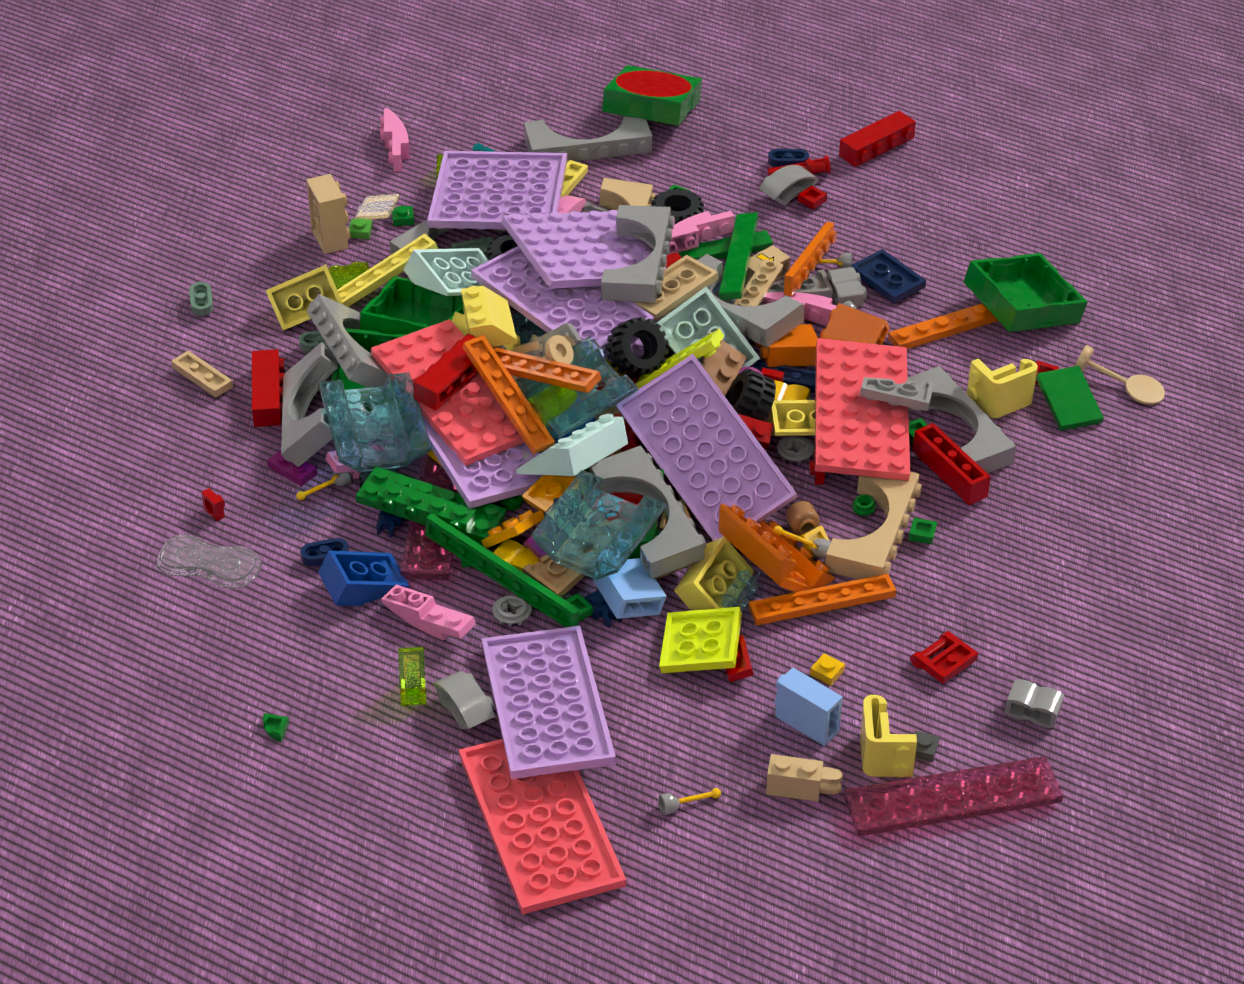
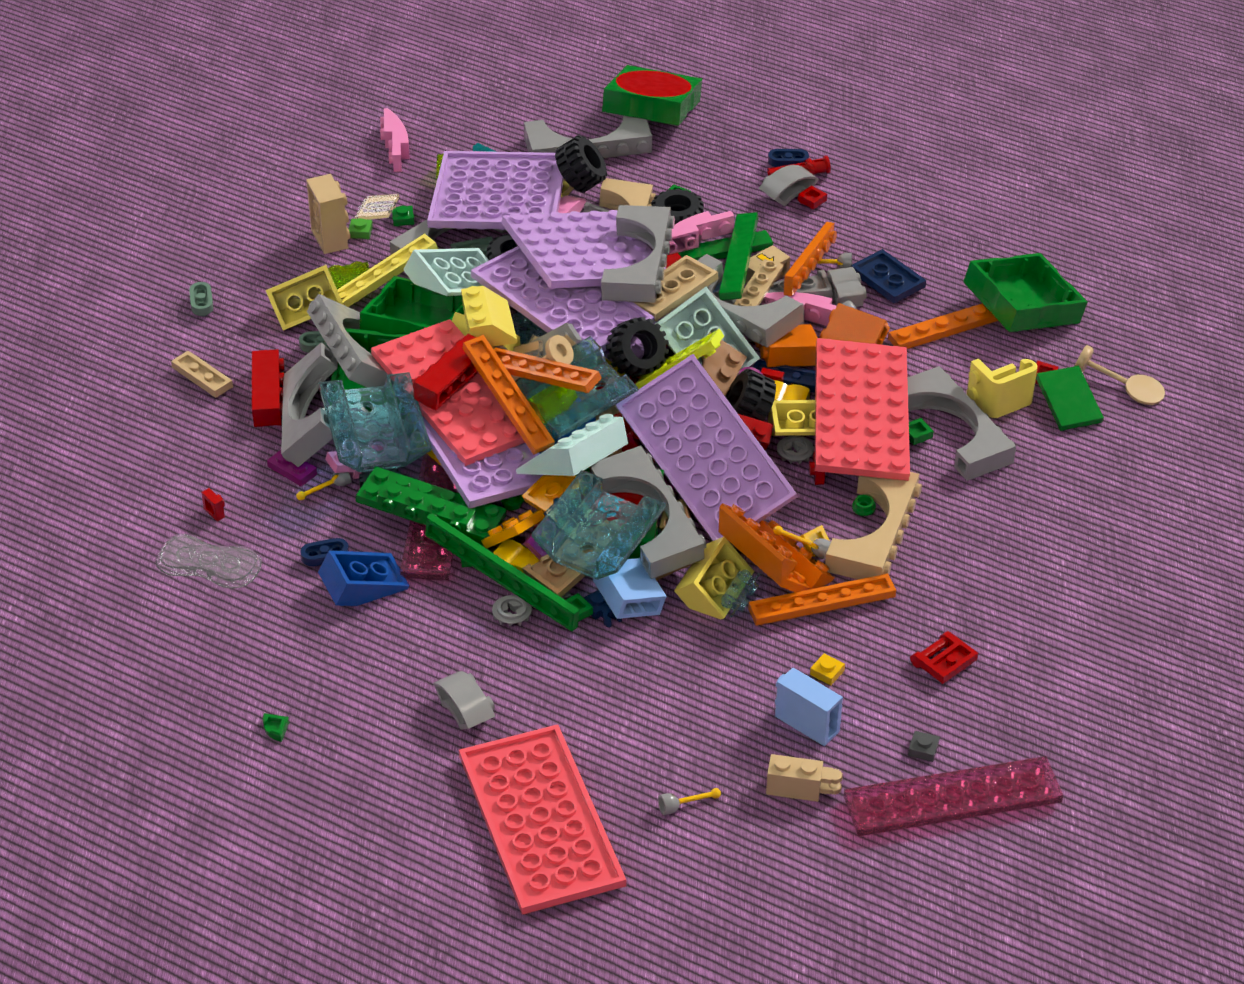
(388, 521): dark blue plate -> none
(412, 676): clear neon green slope -> none
(425, 615): bright pink slope -> none
(547, 702): lavender plate -> none
(581, 163): none -> black tyre
(700, 640): neon yellow plate -> none
(743, 664): red plate -> none
(802, 517): medium nougat head -> none
(877, 138): red brick -> none
(890, 753): light yellow piece -> none
(904, 394): light grey wing -> none
(922, 531): green plate -> none
(951, 464): red brick -> none
(1034, 703): light grey brick -> none

